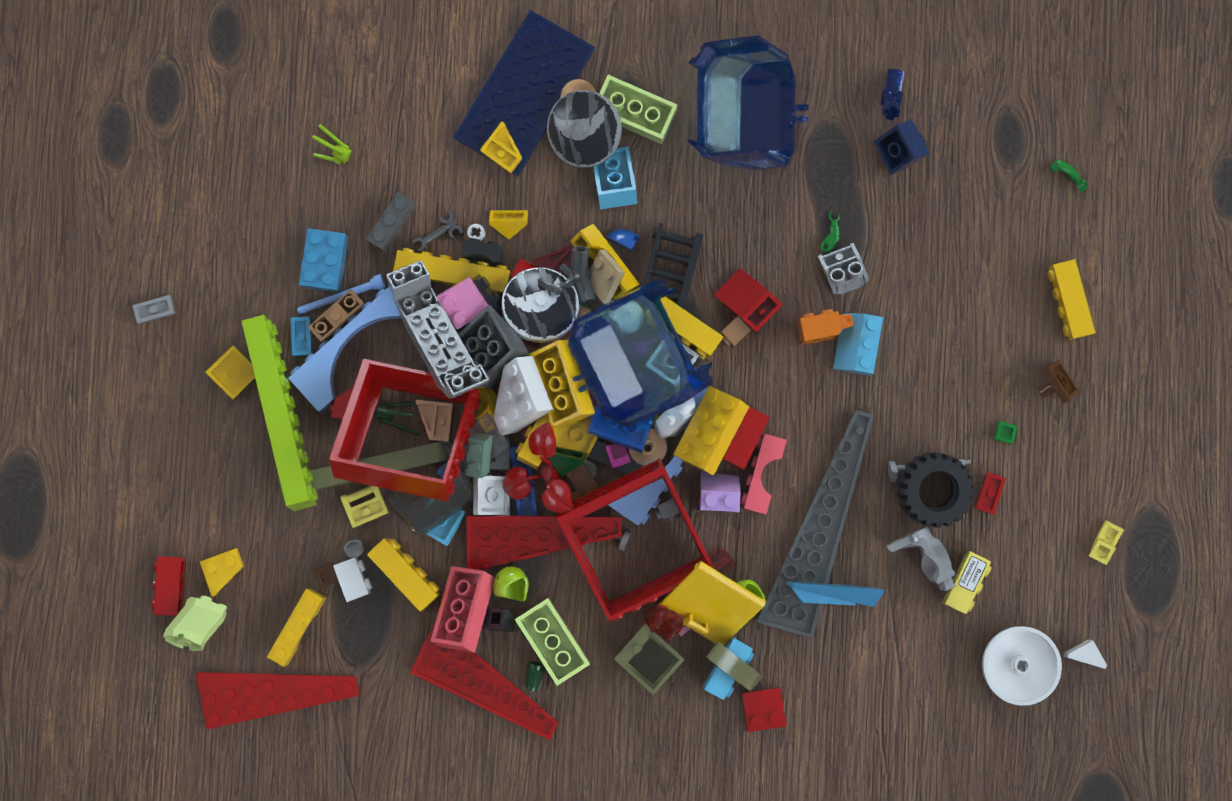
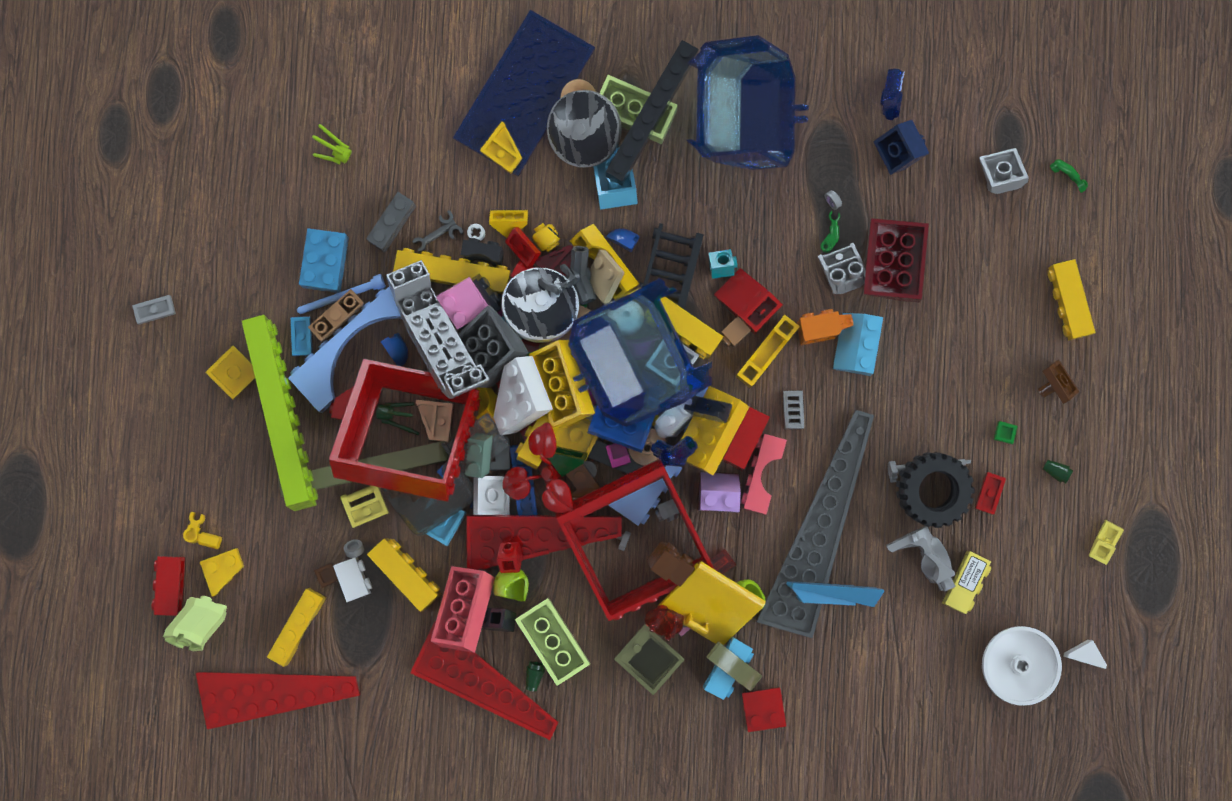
(193, 535): none -> yellow bar
(396, 349): none -> blue brick
(510, 557): none -> red brick
(522, 247): none -> red plate
(546, 237): none -> yellow head
(651, 113): none -> black brick
(670, 564): none -> reddish brown brick
(676, 454): none -> clear blue piece
(709, 409): none -> black hinge
(719, 270): none -> teal brick
(767, 351): none -> yellow arch
(787, 425): none -> light grey slope
(833, 199): none -> light grey tile
(896, 260): none -> dark red slope
(1003, 171): none -> light grey slope
(1058, 471): none -> dark green cone

